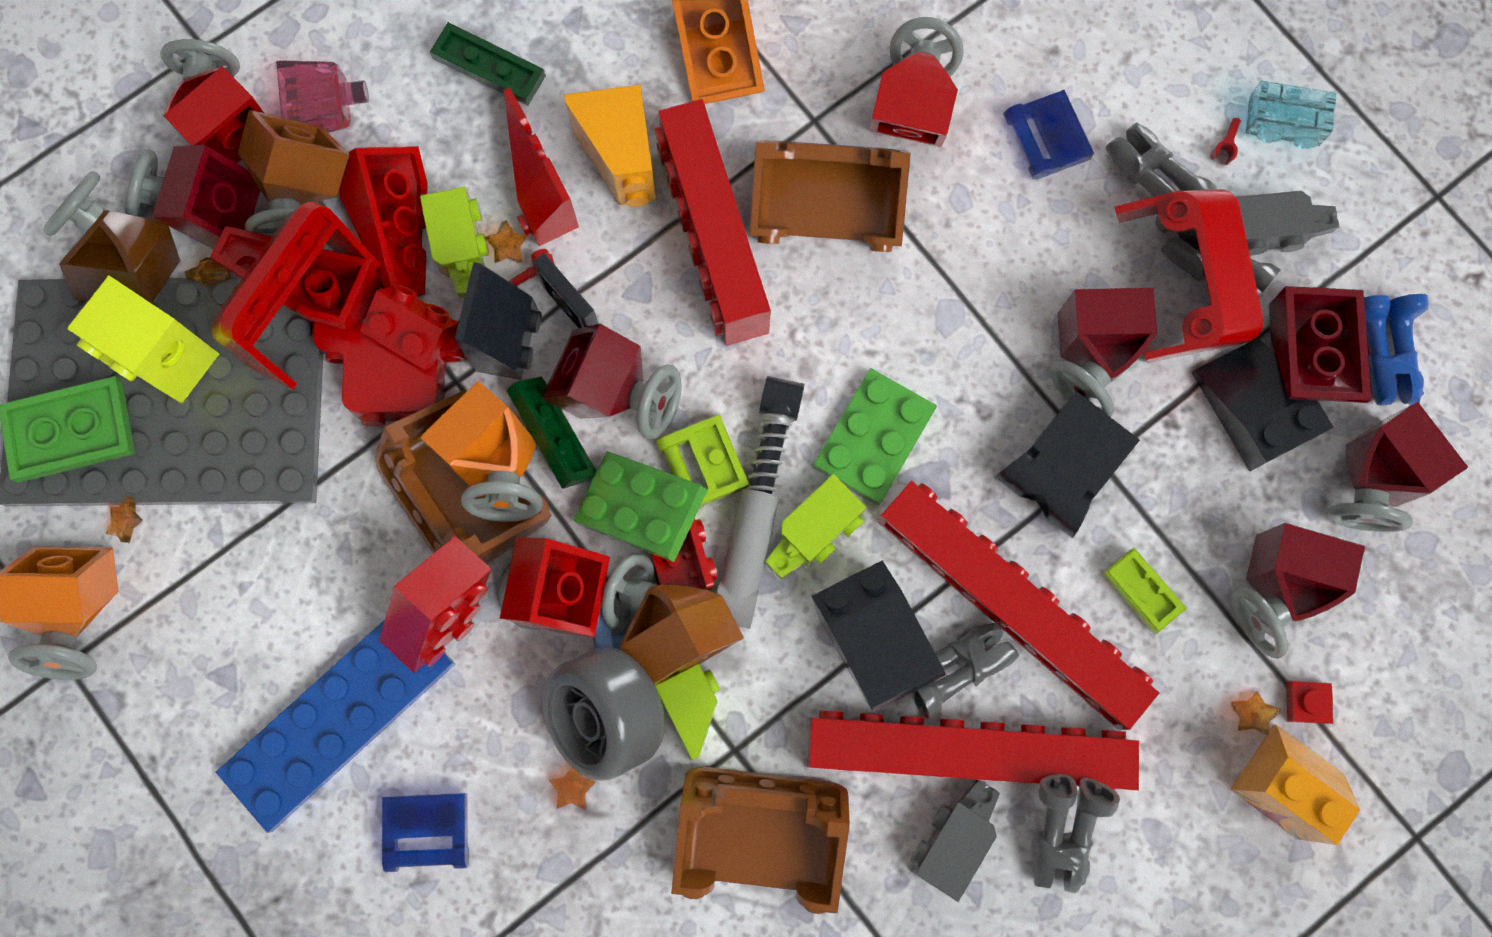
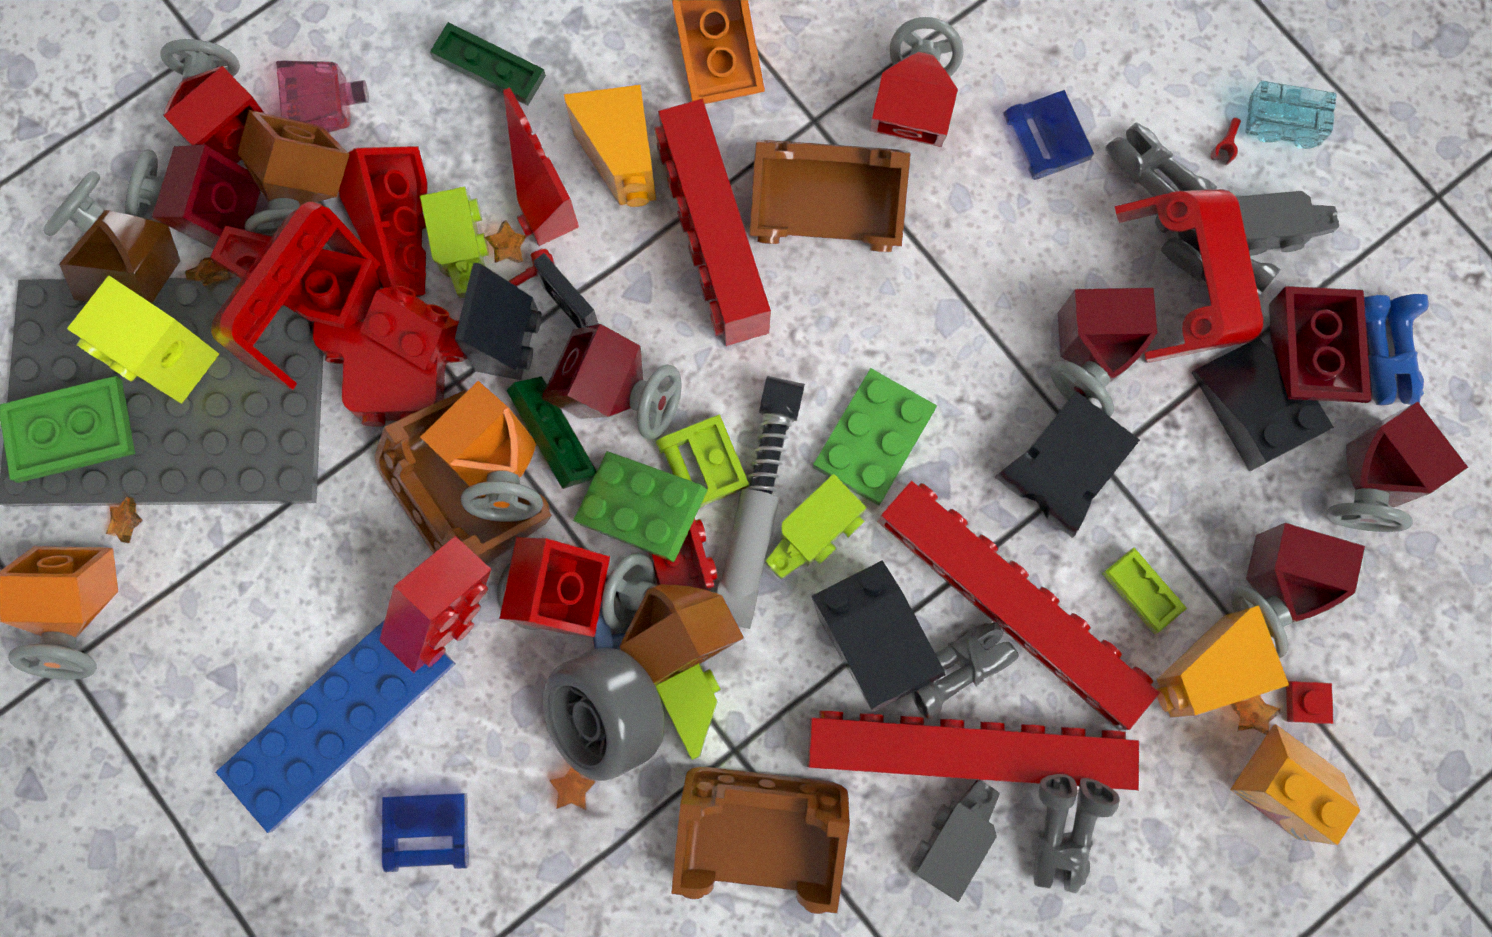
(1223, 667): none -> light orange slope

